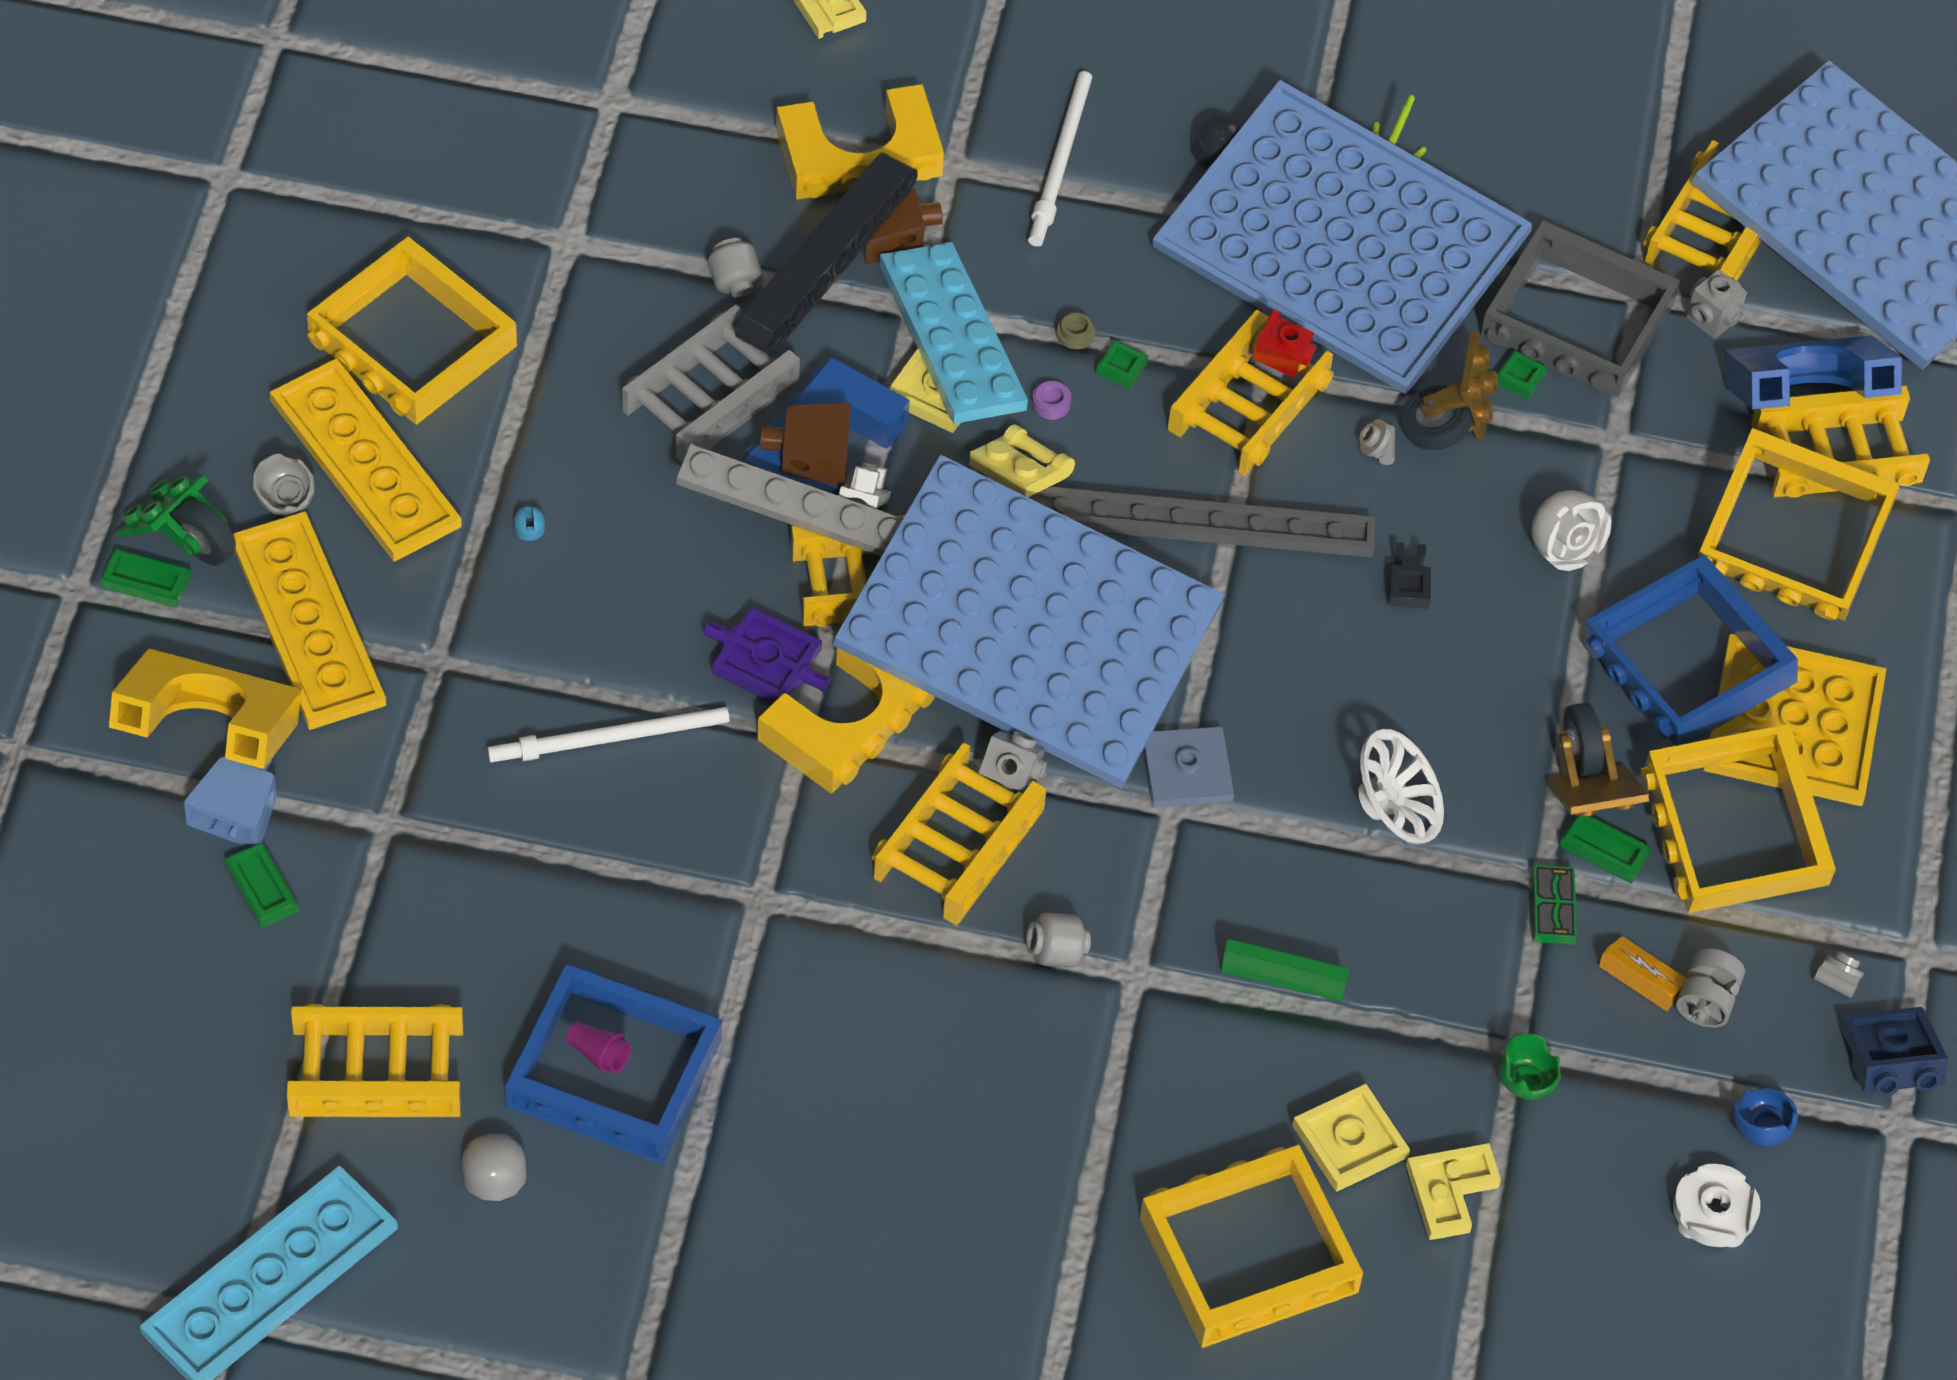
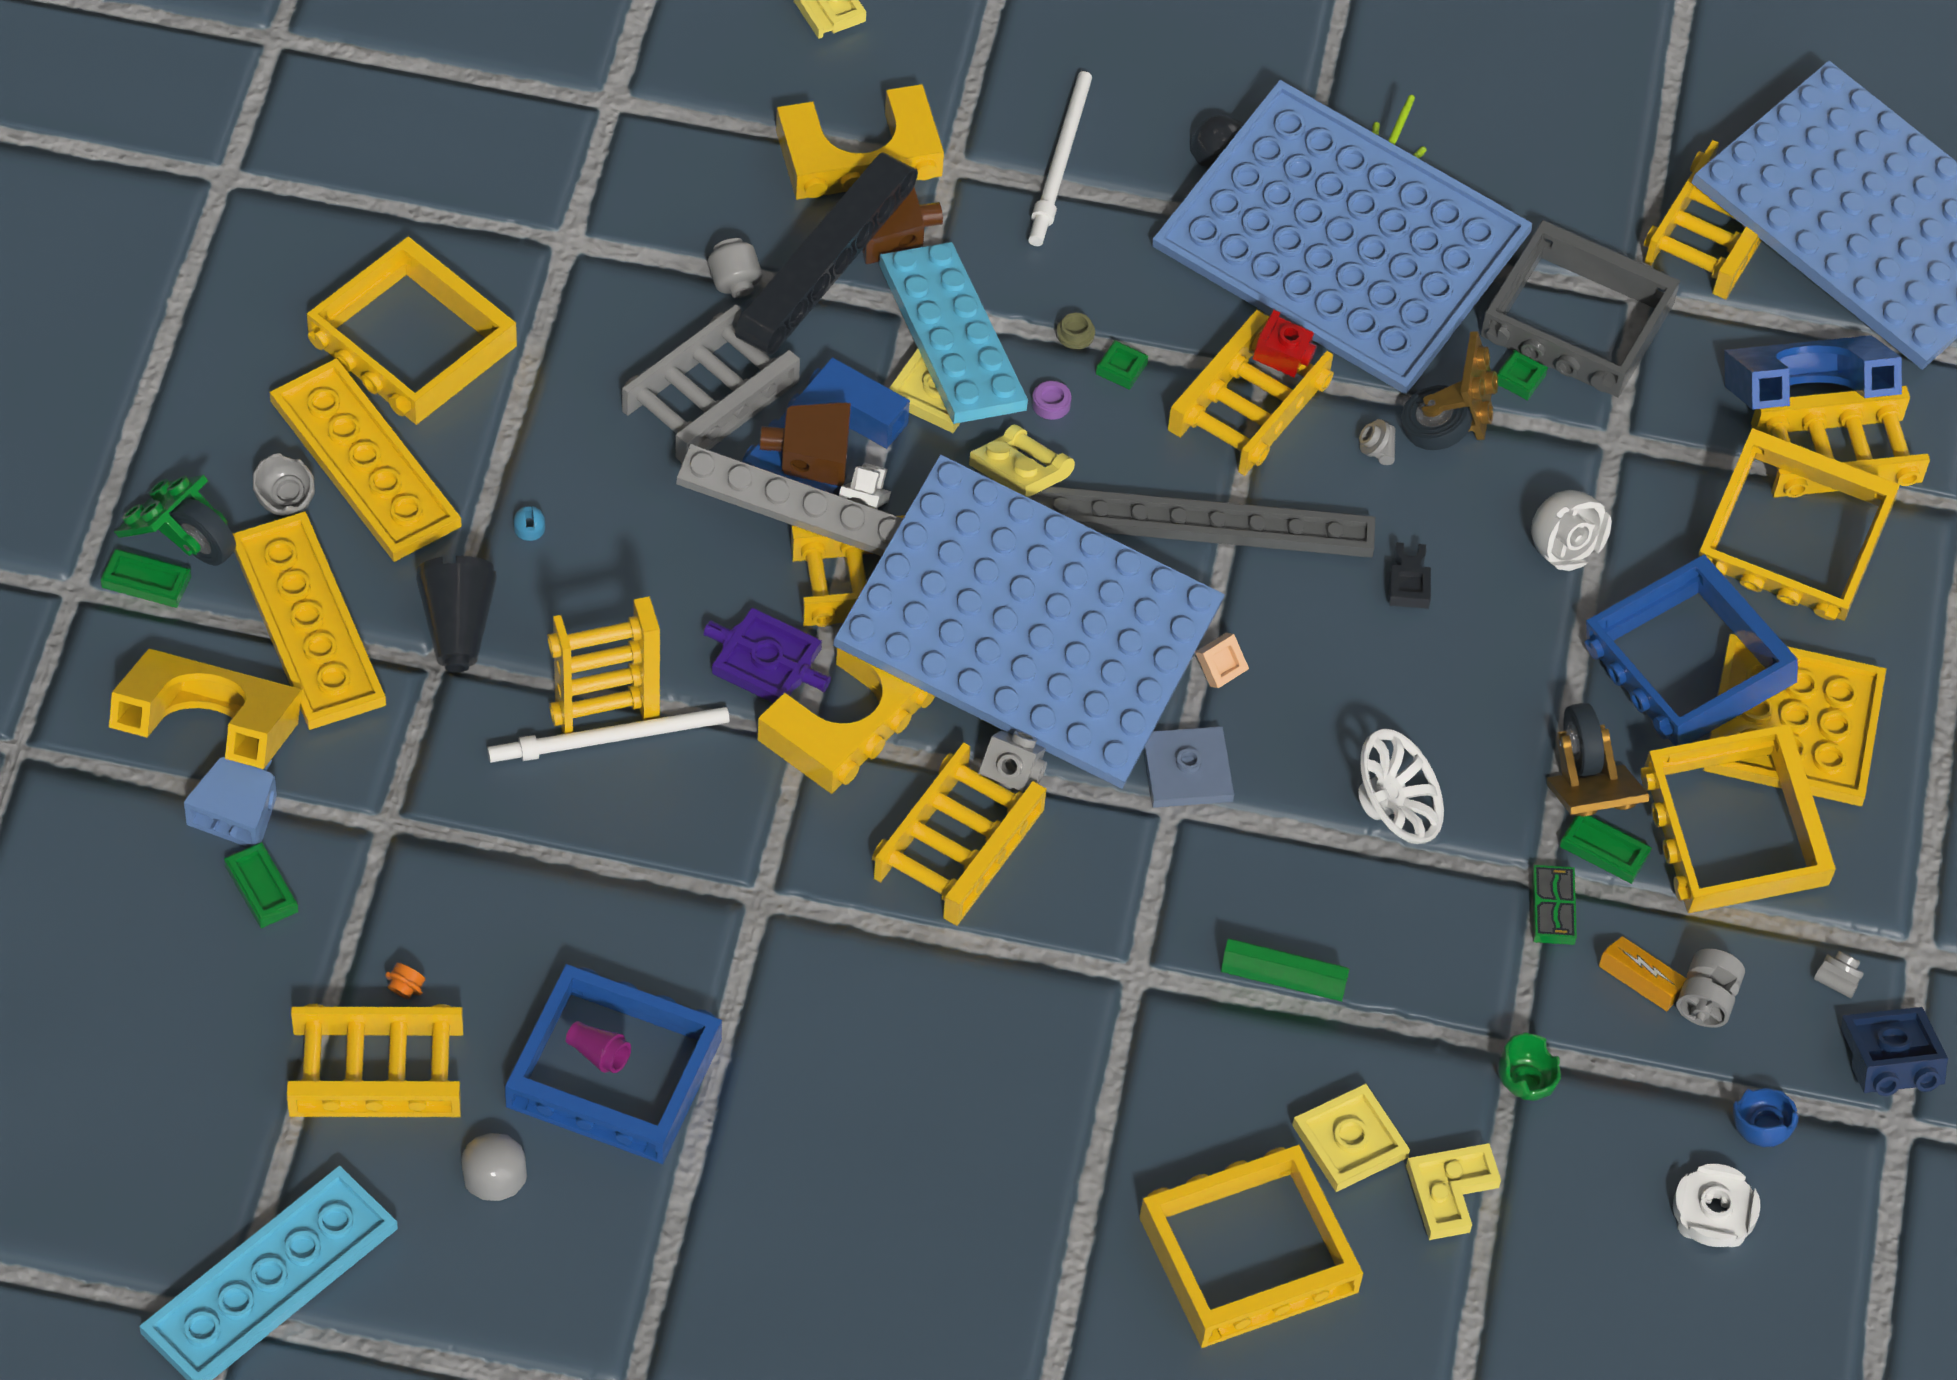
(405, 981): none -> orange plate
(456, 607): none -> black cone
(641, 673): none -> yellow fence
(1058, 939): light grey head -> none
(1222, 660): none -> light nougat plate
(1716, 303): light grey brick -> none

